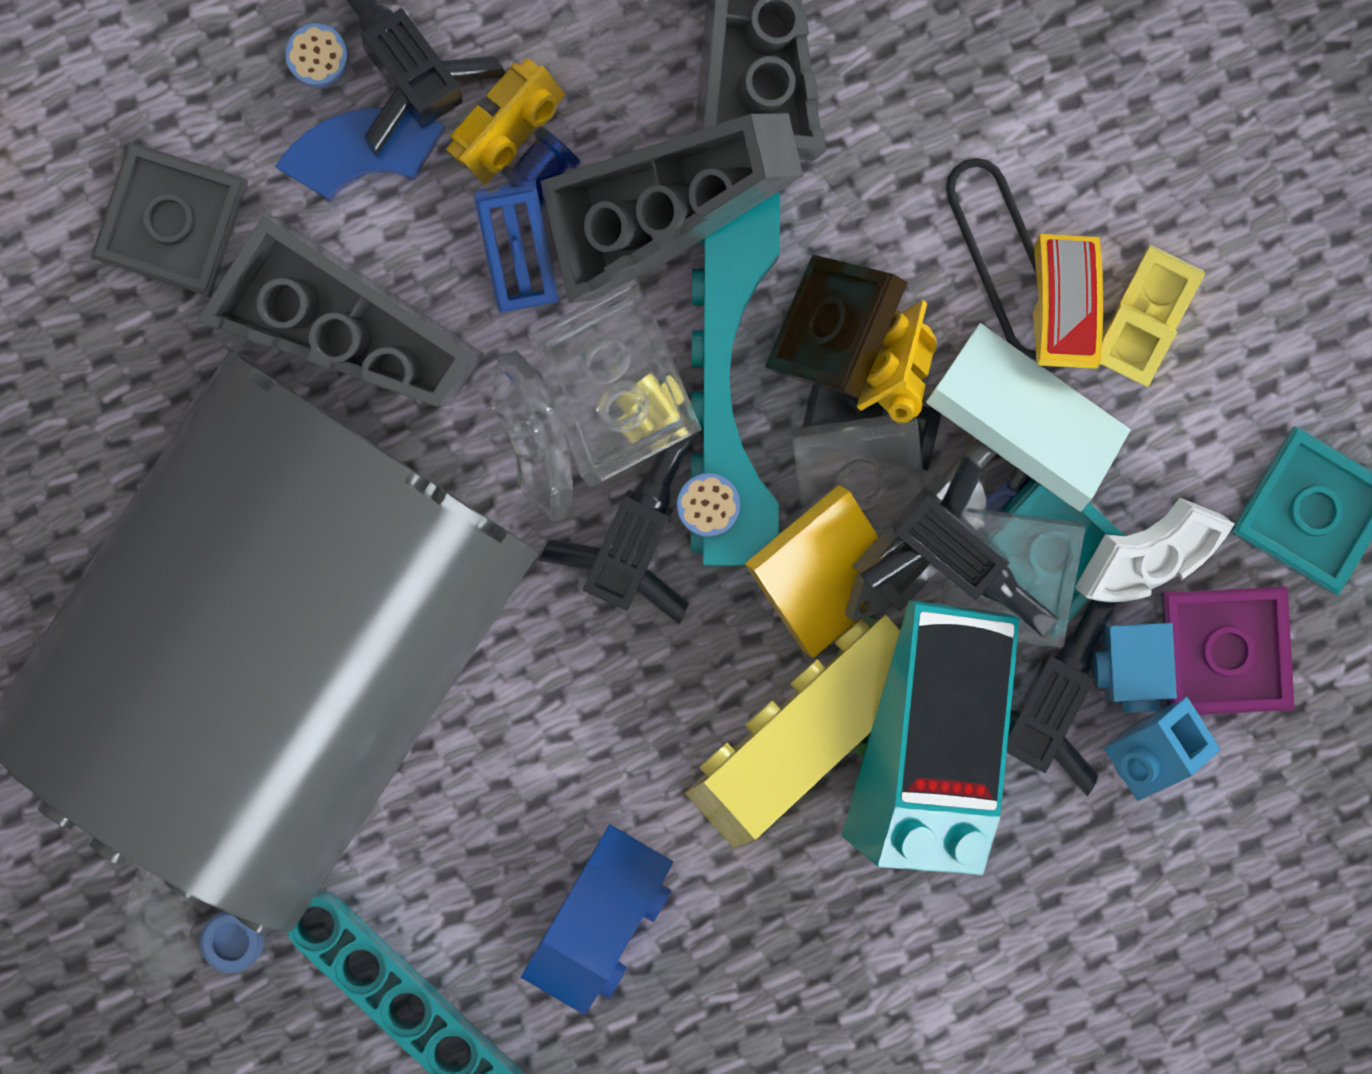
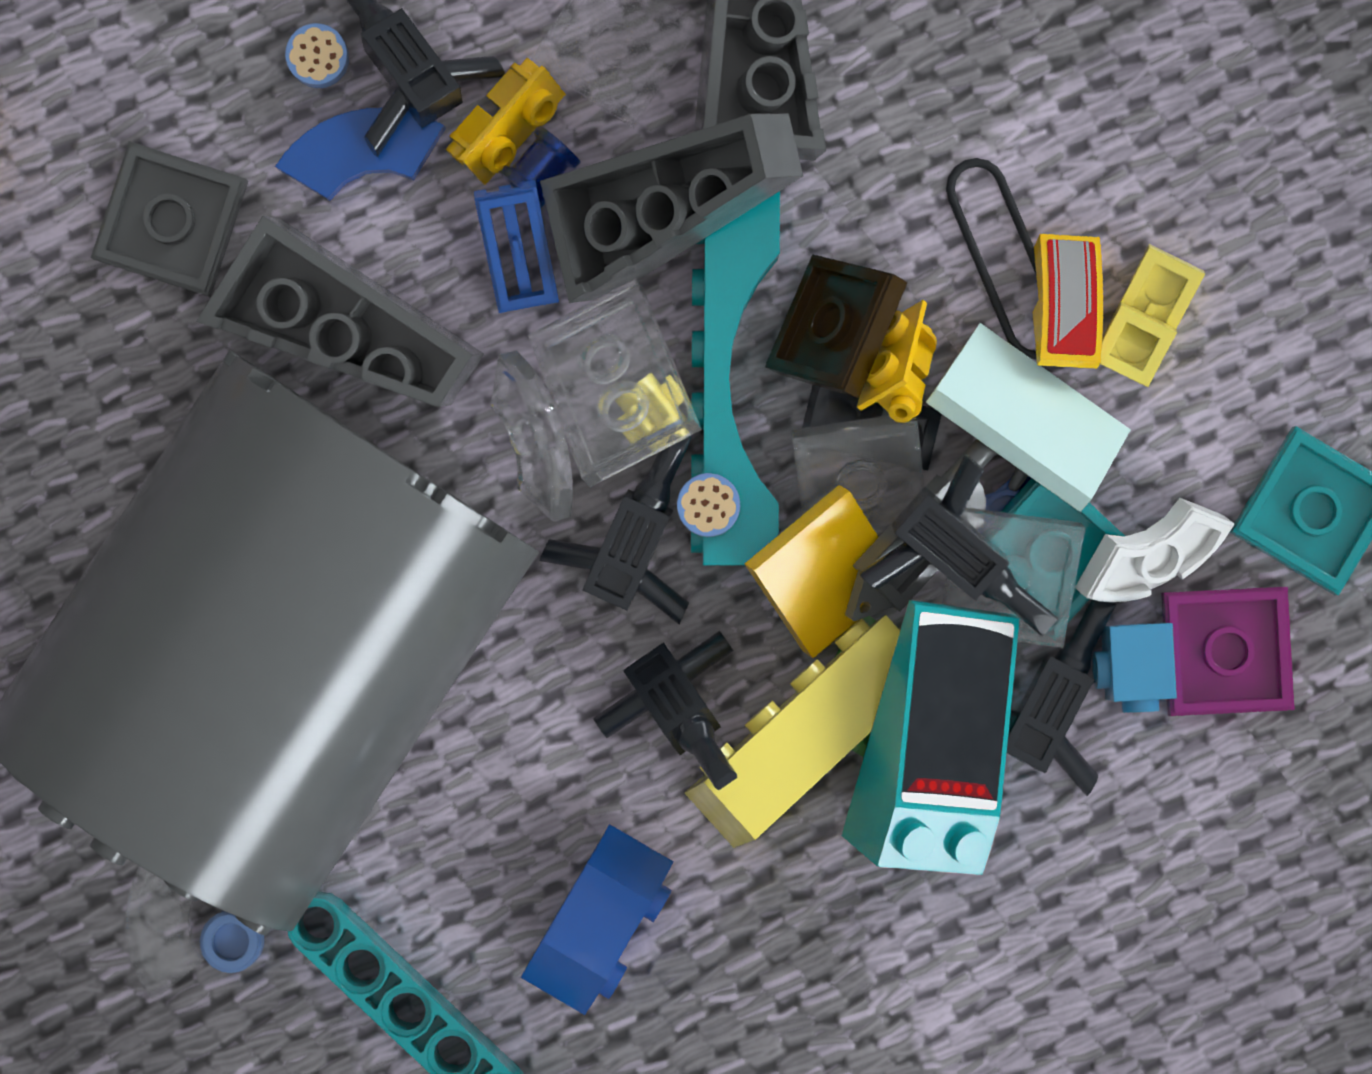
(667, 692): none -> black piece
(1162, 749): dark azure brick -> none

